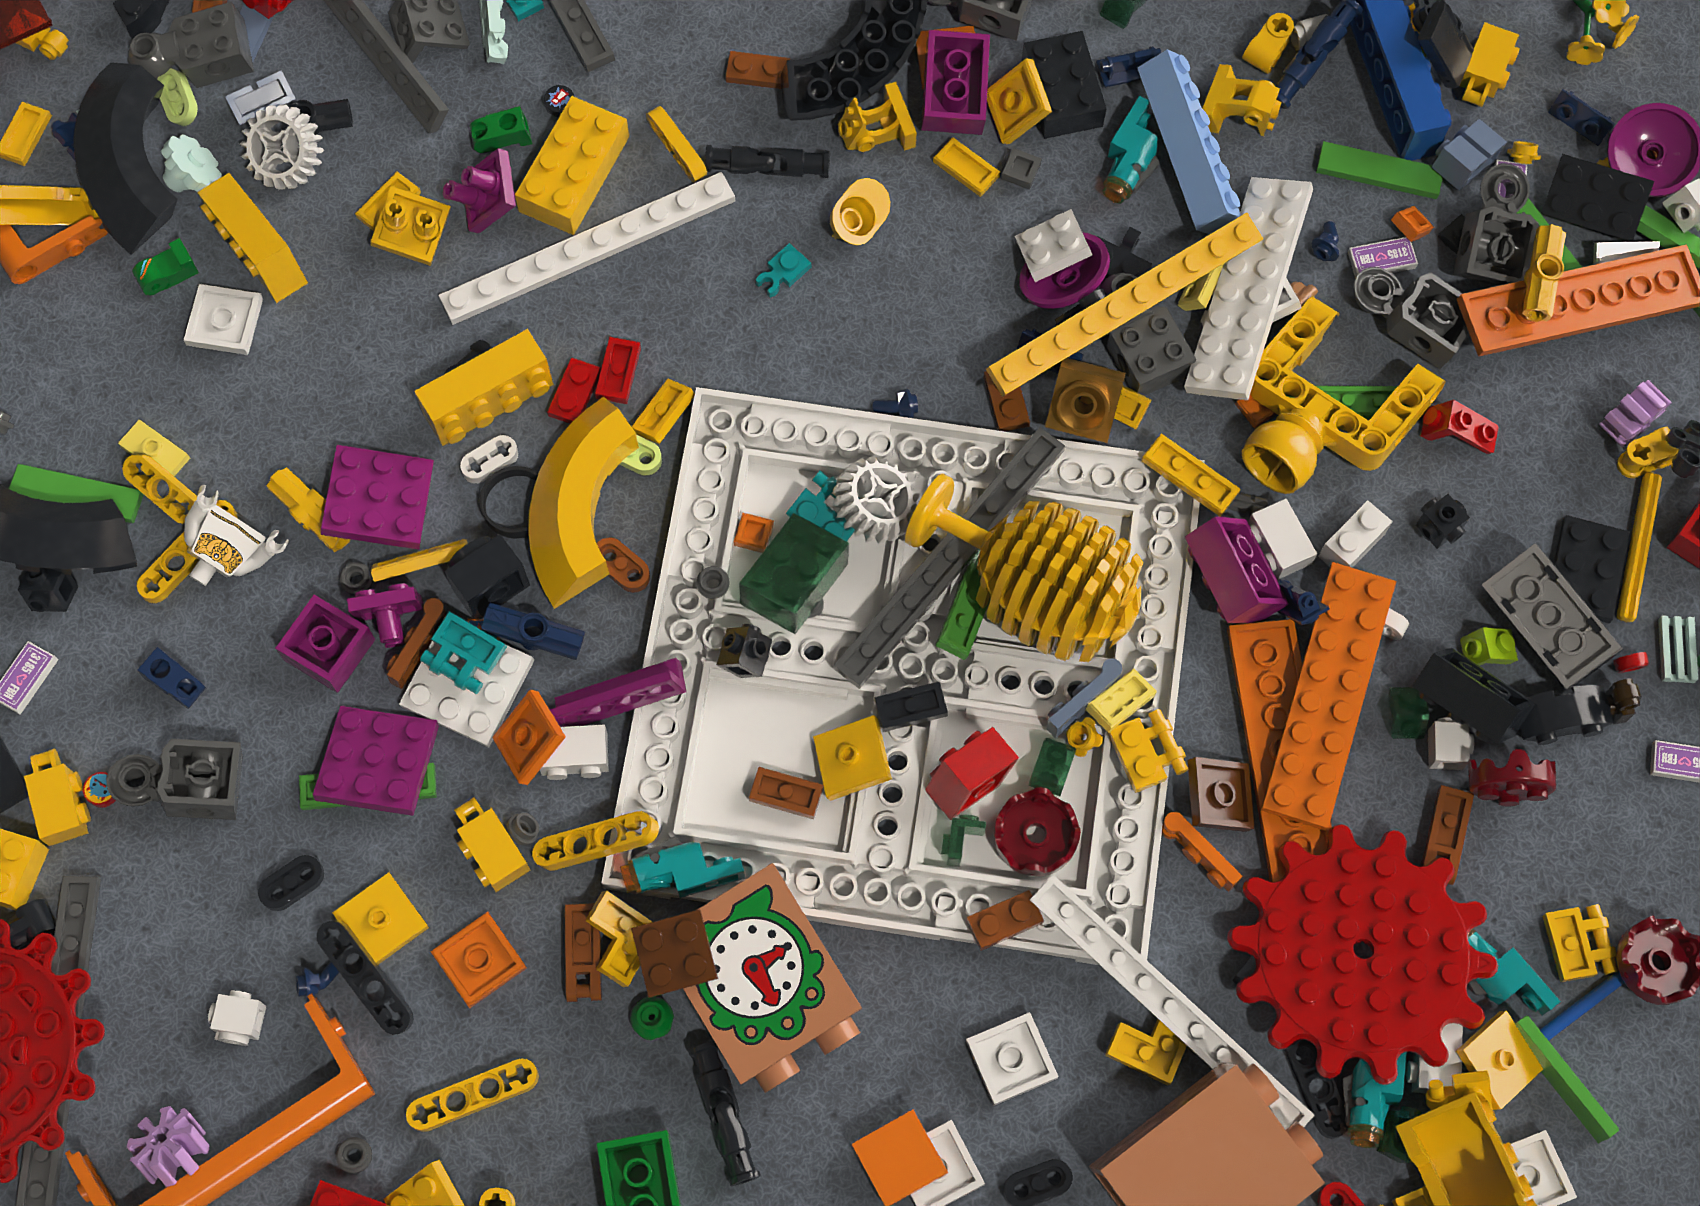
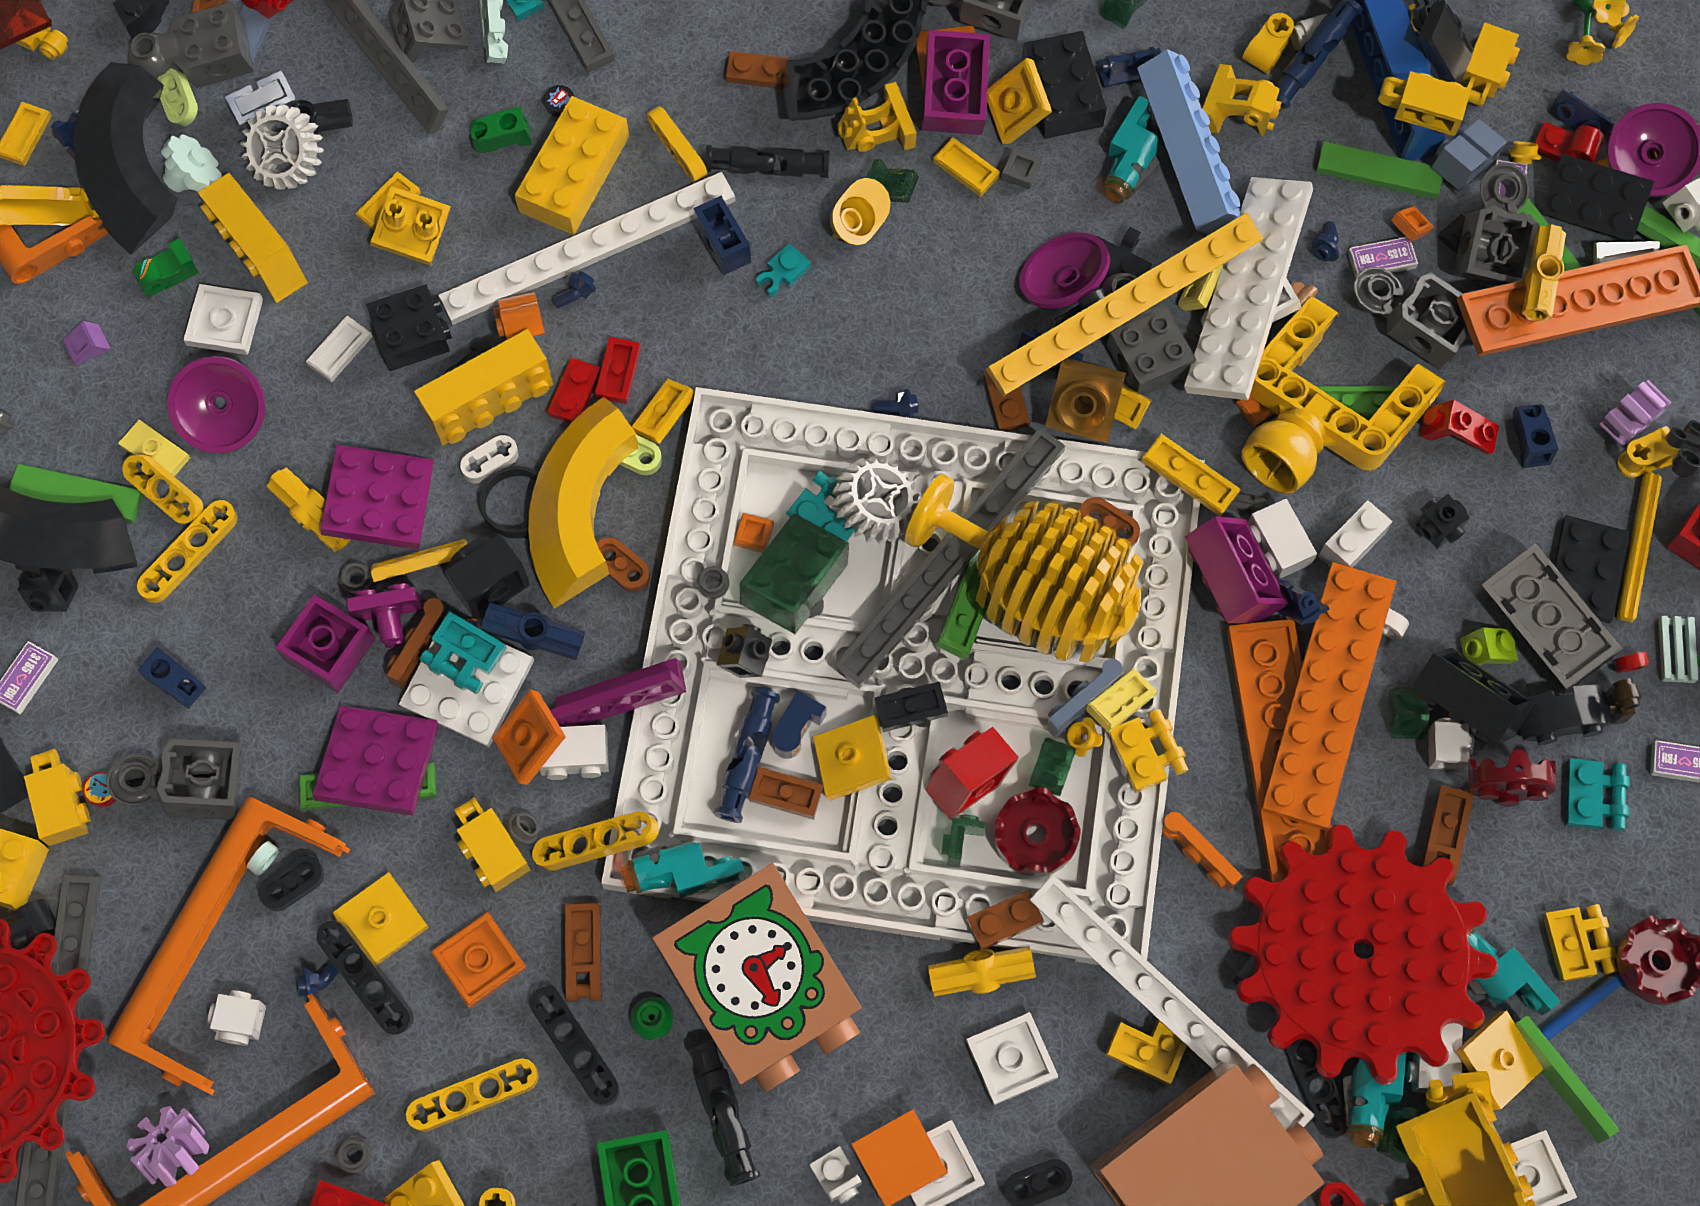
(85, 342): none -> medium lavender slope
(194, 926): none -> orange piece
(195, 411): none -> magenta dish
(224, 541): white torso -> none
(263, 858): none -> light aqua tile
(339, 348): none -> white tile
(409, 327): none -> black brick
(484, 190): magenta plate -> none
(517, 315): none -> orange brick
(573, 1047): none -> black beam
(581, 286): none -> dark blue plate
(615, 920): yellow plate -> none
(674, 953): reddish brown plate -> none
(722, 235): none -> dark blue brick
(743, 767): none -> dark blue piece
(794, 724): none -> dark blue leg
(836, 1176): none -> white bracket
(897, 182): none -> clear green bracket
(982, 971): none -> yellow piece
(1053, 245): white plate -> none
(1112, 518): none -> dark orange plate
(1220, 794): reddish brown plate -> none
(1426, 101): none -> yellow brick
(1534, 435): none -> dark blue leg
(1582, 144): none -> red plate
(1585, 795): none -> teal plate

